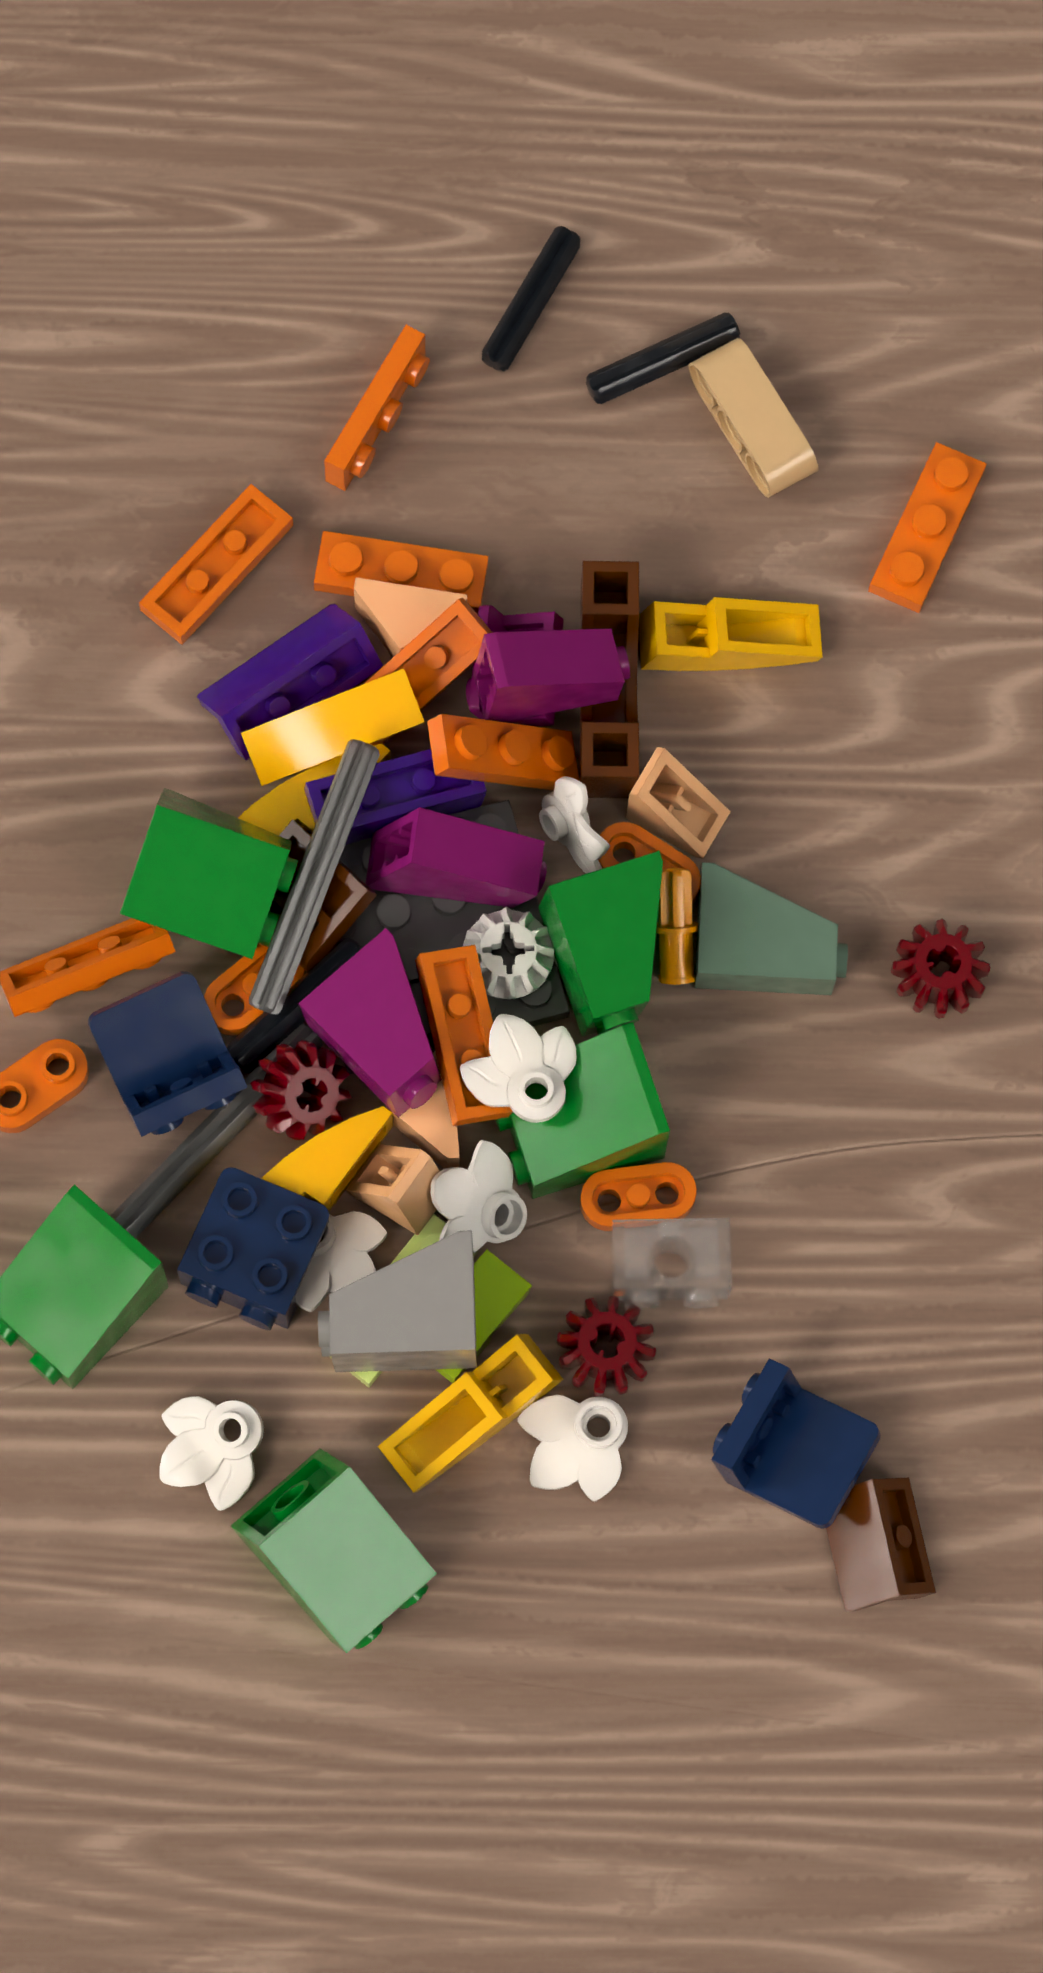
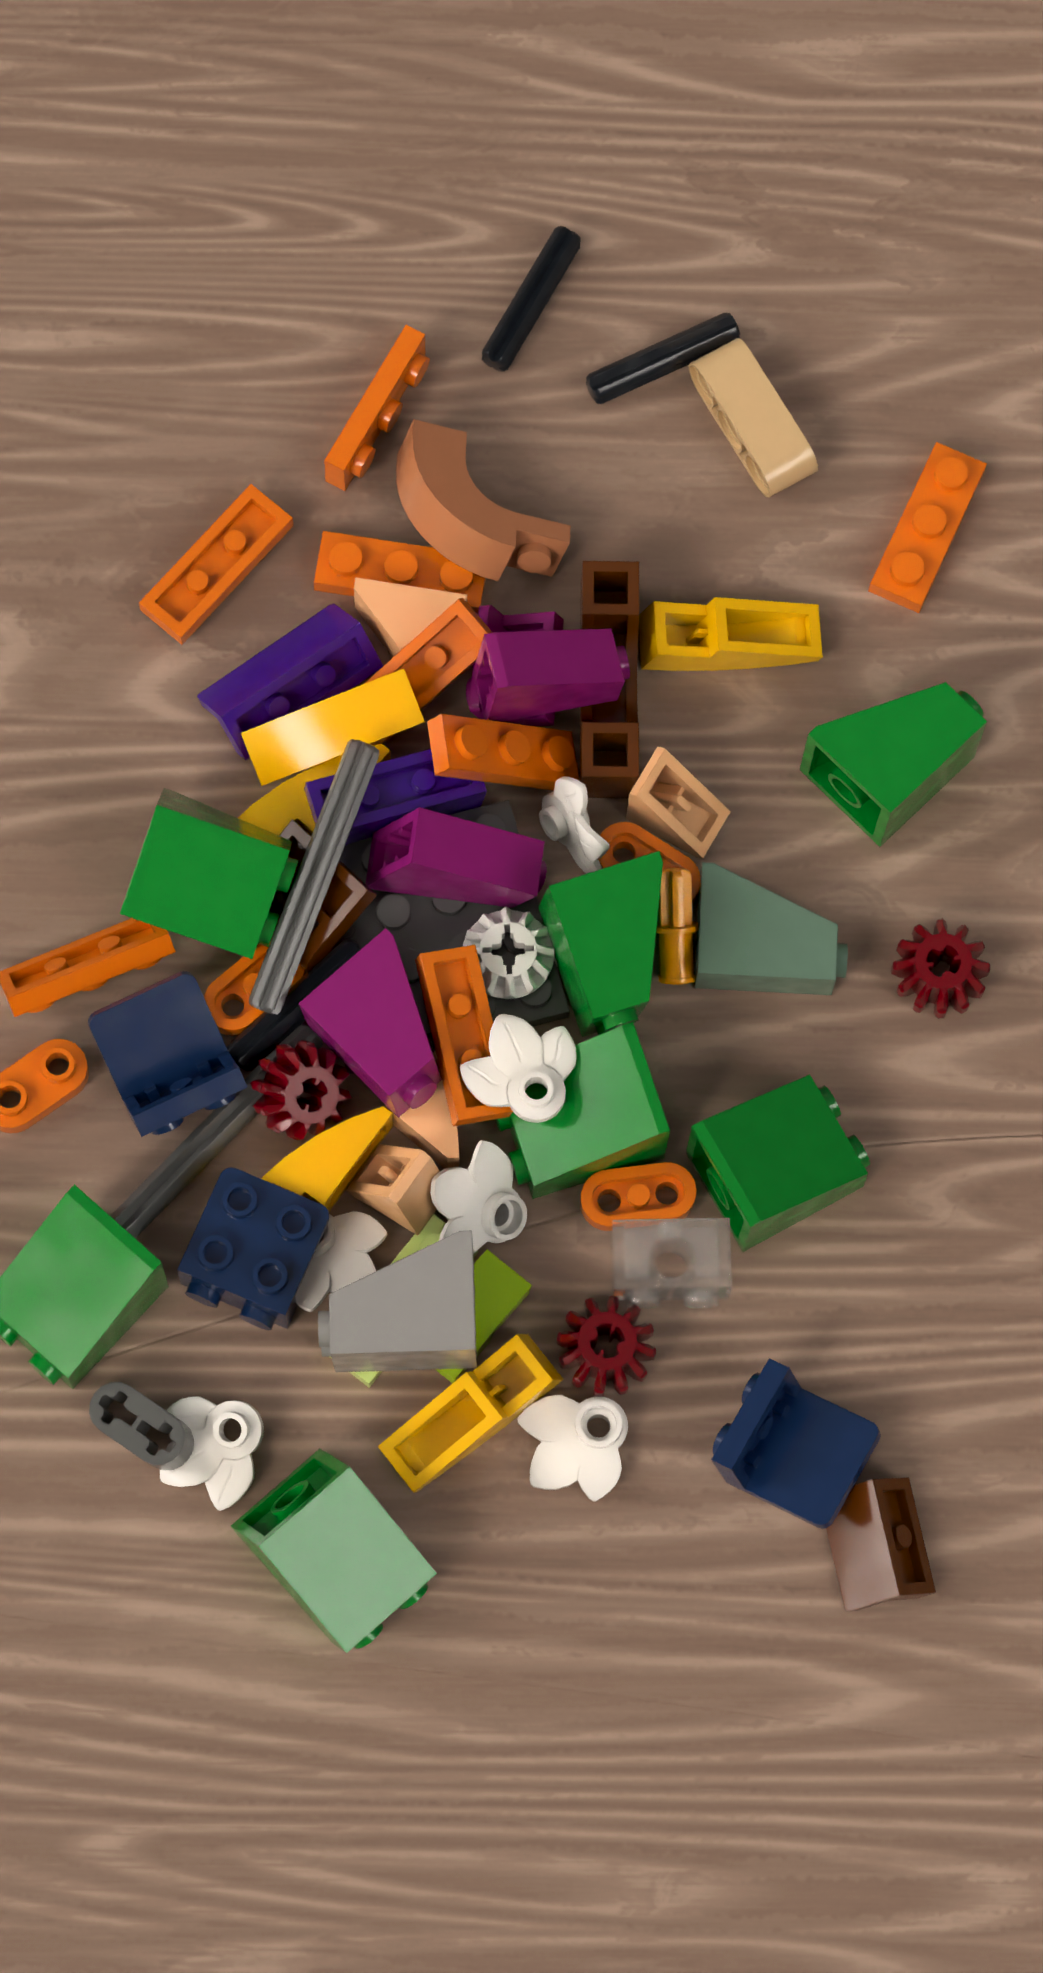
(133, 1436): none -> dark grey beam
(460, 518): none -> nougat arch
(776, 1159): none -> green slope
(893, 756): none -> green slope

